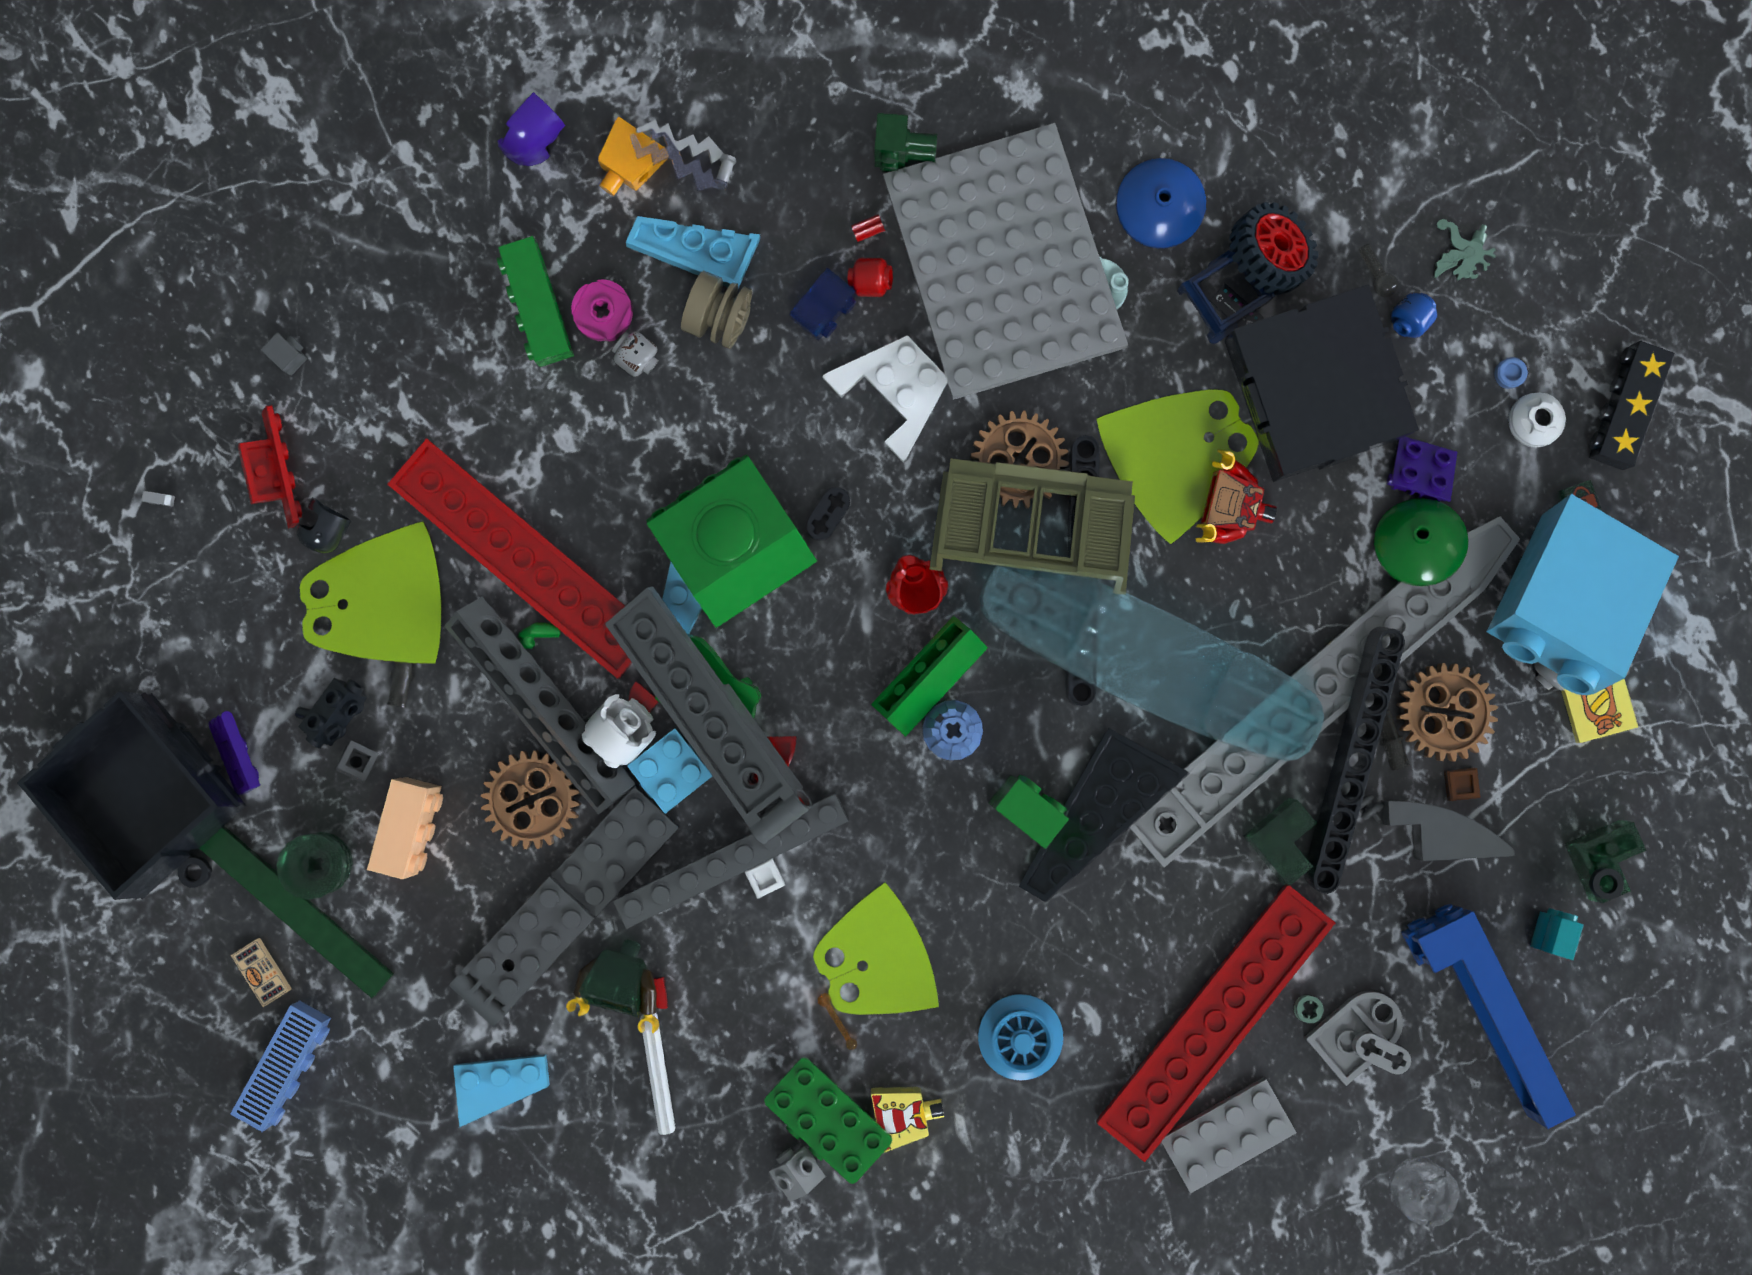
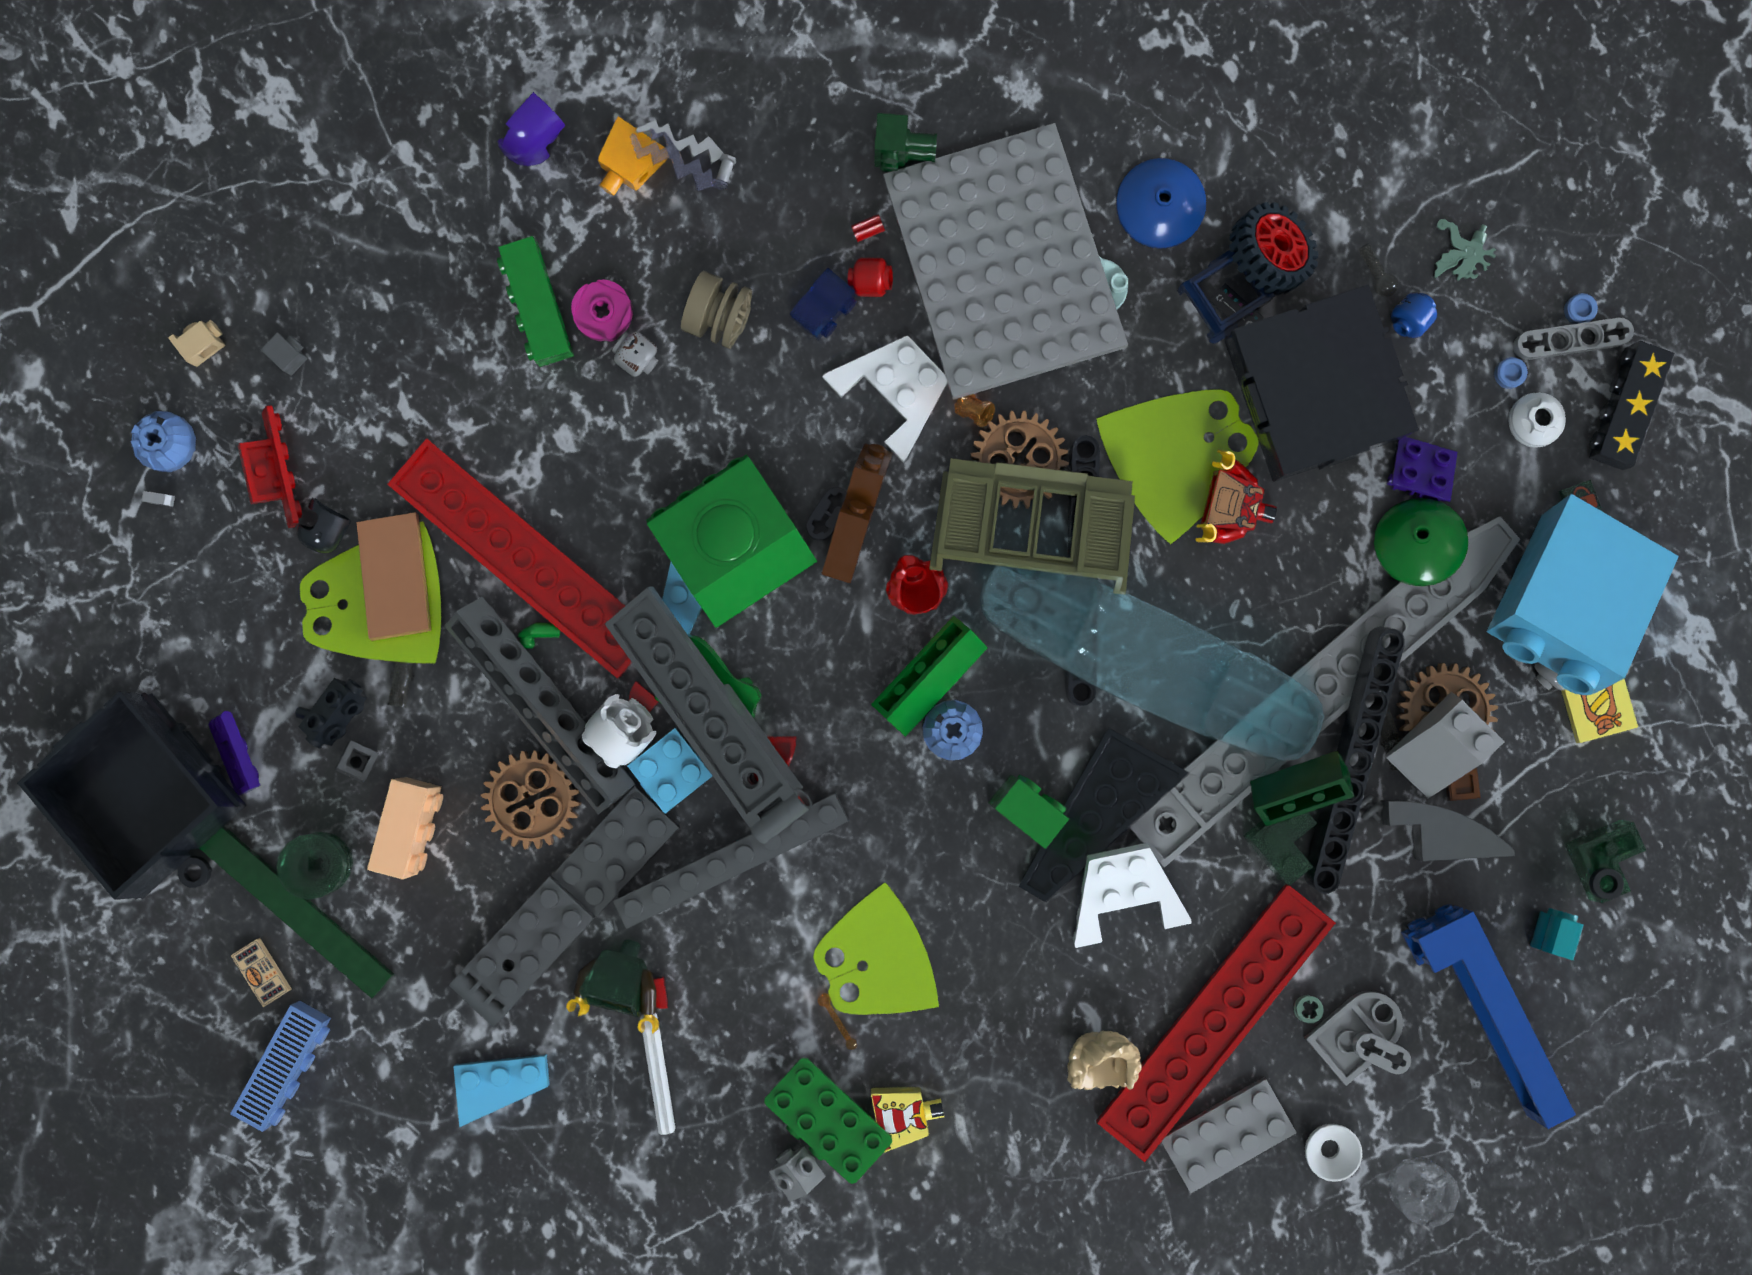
(163, 441): none -> medium blue piece
(198, 342): none -> tan brick
(393, 576): none -> nougat tile
(695, 247): medium azure wing -> none
(765, 878): white tile -> none
(856, 512): none -> reddish brown arch
(975, 409): none -> clear orange bush
(1020, 1037): dark azure piece -> none
(1103, 1061): none -> tan hair
(1121, 881): none -> white wing
(1301, 788): none -> dark green brick
(1343, 1163): none -> white piece
(1444, 746): none -> light grey slope
(1573, 339): none -> light grey beam
(1580, 308): none -> medium blue tile

